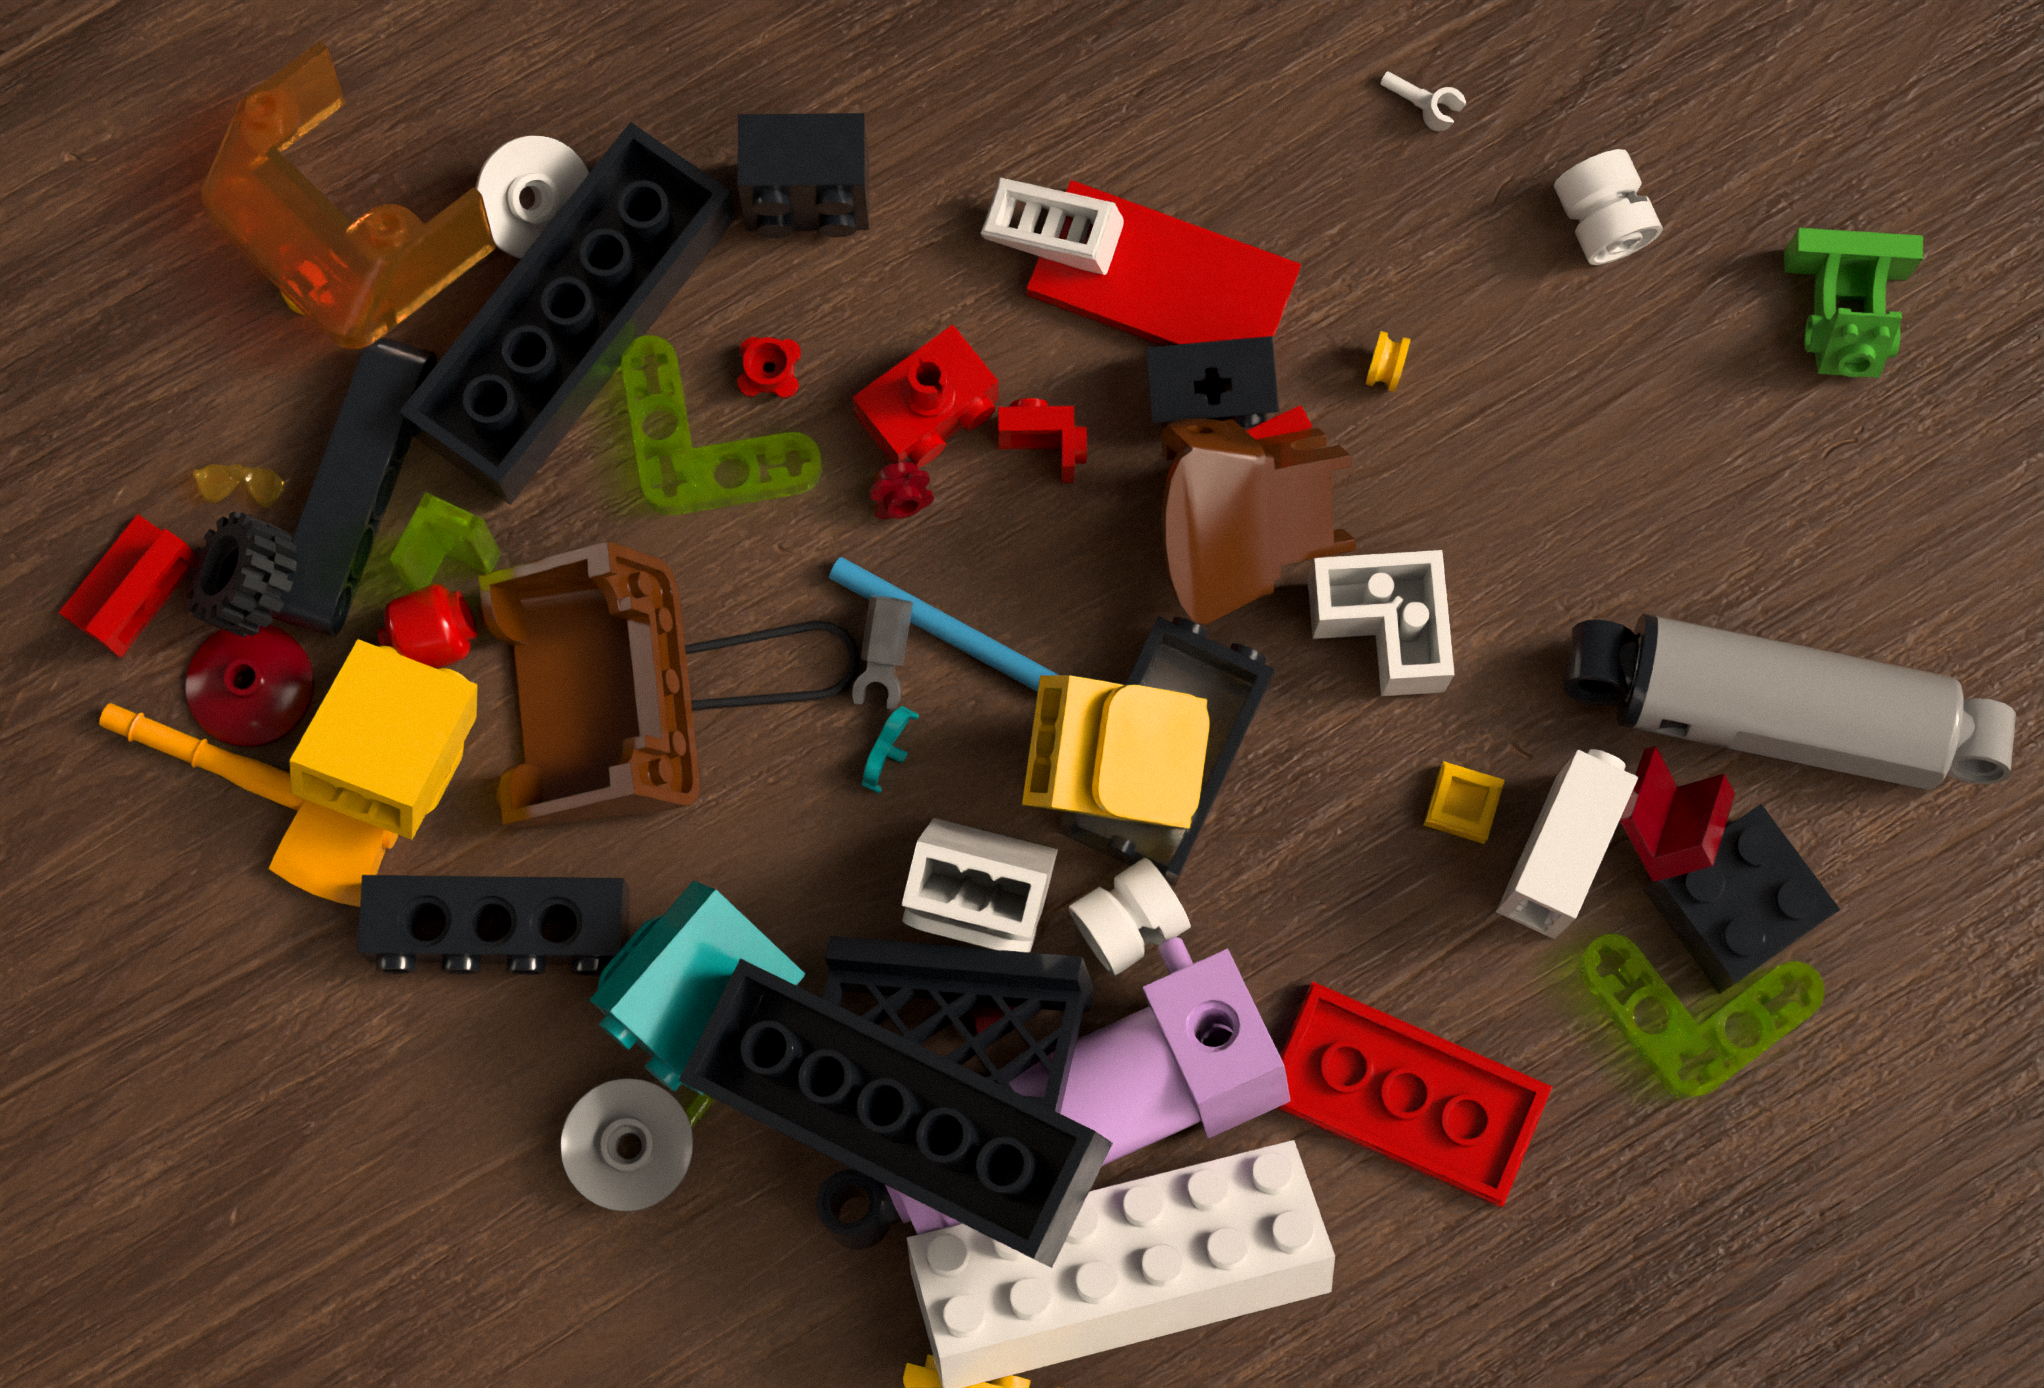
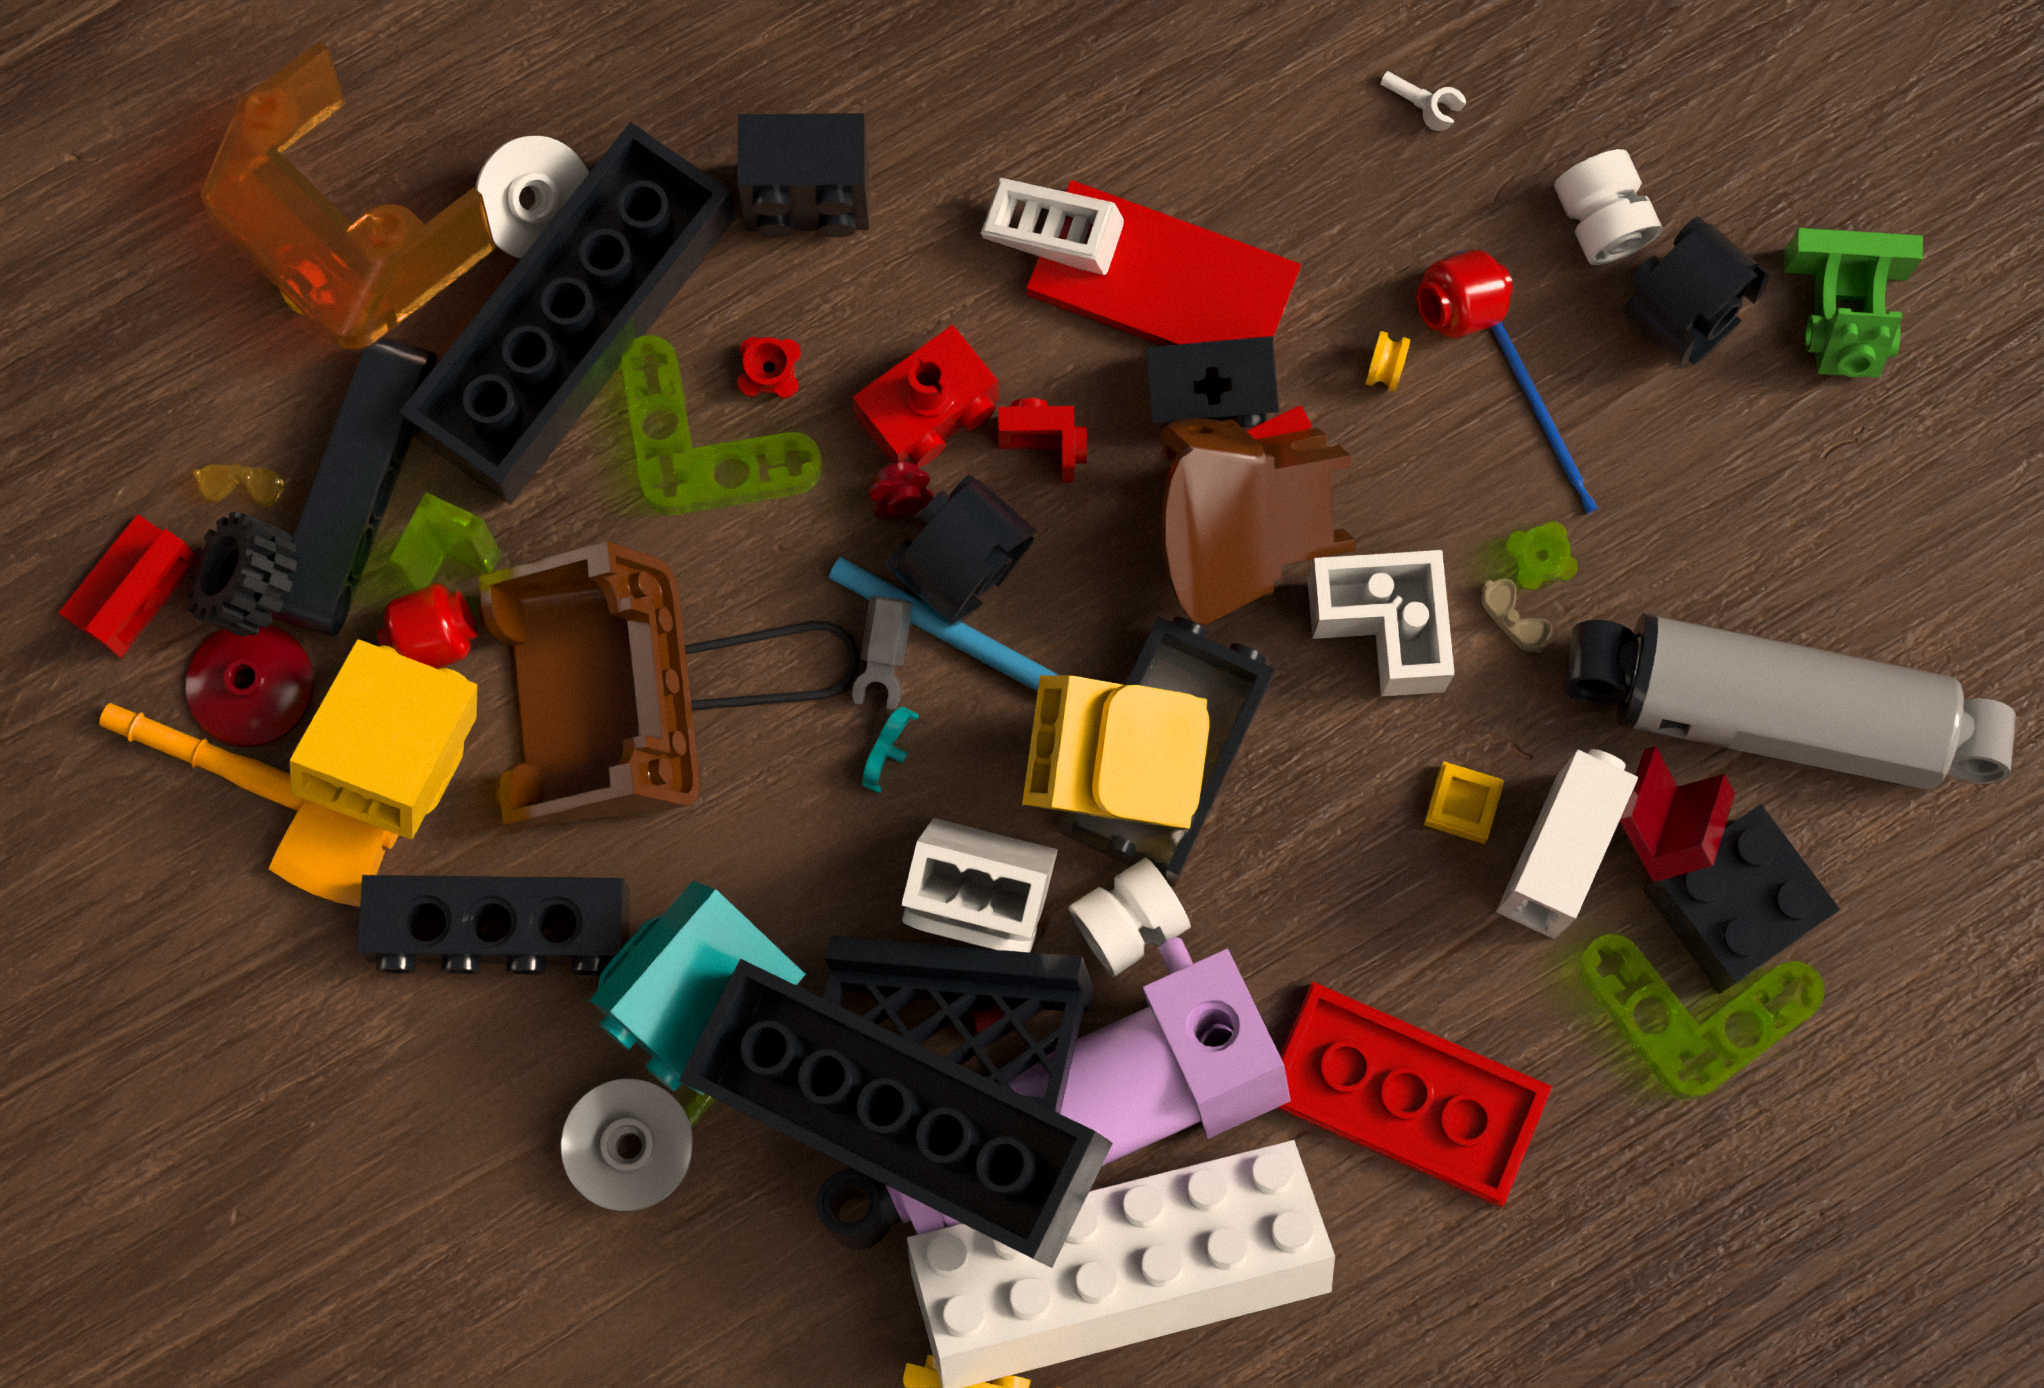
(963, 550): none -> black brick
(1464, 294): none -> red head
(1527, 633): none -> dark tan piece
(1543, 416): none -> blue piece
(1545, 538): none -> clear neon green plate
(1694, 293): none -> black brick

